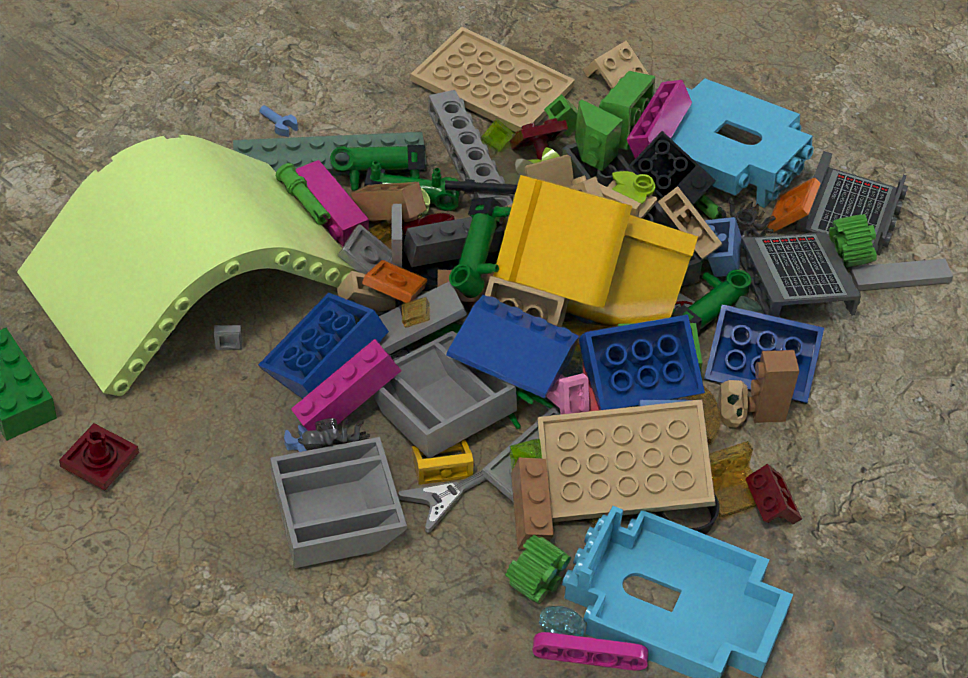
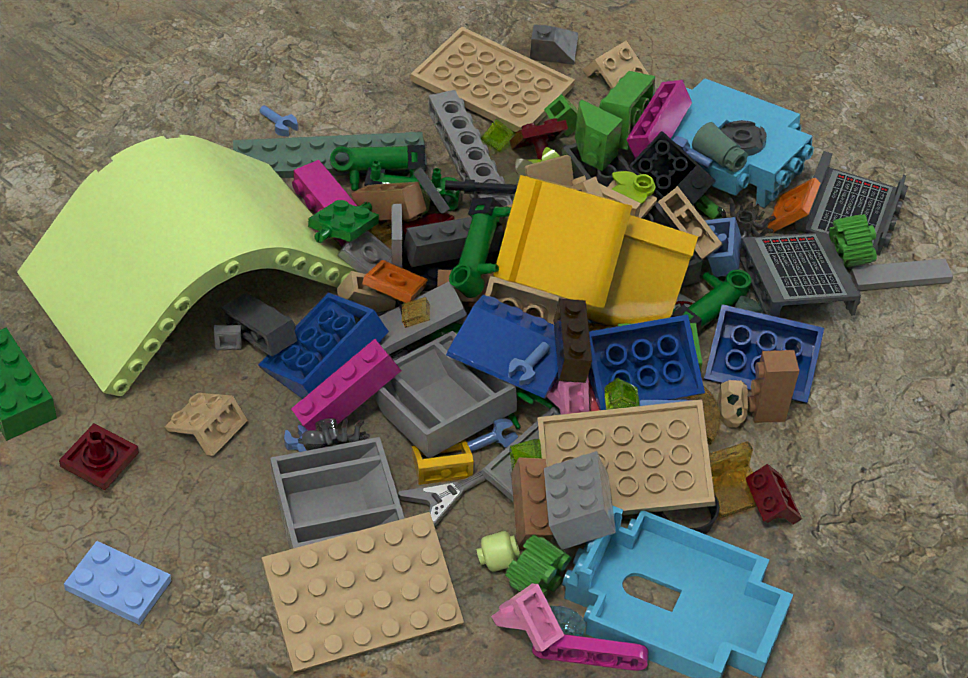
(117, 582): none -> light blue plate
(210, 419): none -> tan bracket
(260, 323): none -> dark grey brick
(297, 186): bright green pin -> none
(343, 221): none -> green plate
(361, 591): none -> tan plate
(431, 190): none -> dark grey tile
(494, 436): none -> medium blue bar
(498, 551): none -> yellowish green head
(528, 364): none -> medium blue bar
(531, 613): none -> bright pink bracket
(553, 44): none -> flat silver slope
(572, 340): none -> dark brown brick
(579, 500): none -> light grey brick
(620, 395): none -> clear neon green slope
(696, 156): none -> medium blue bar
(719, 147): none -> sand green plant
(747, 135): none -> dark grey tile

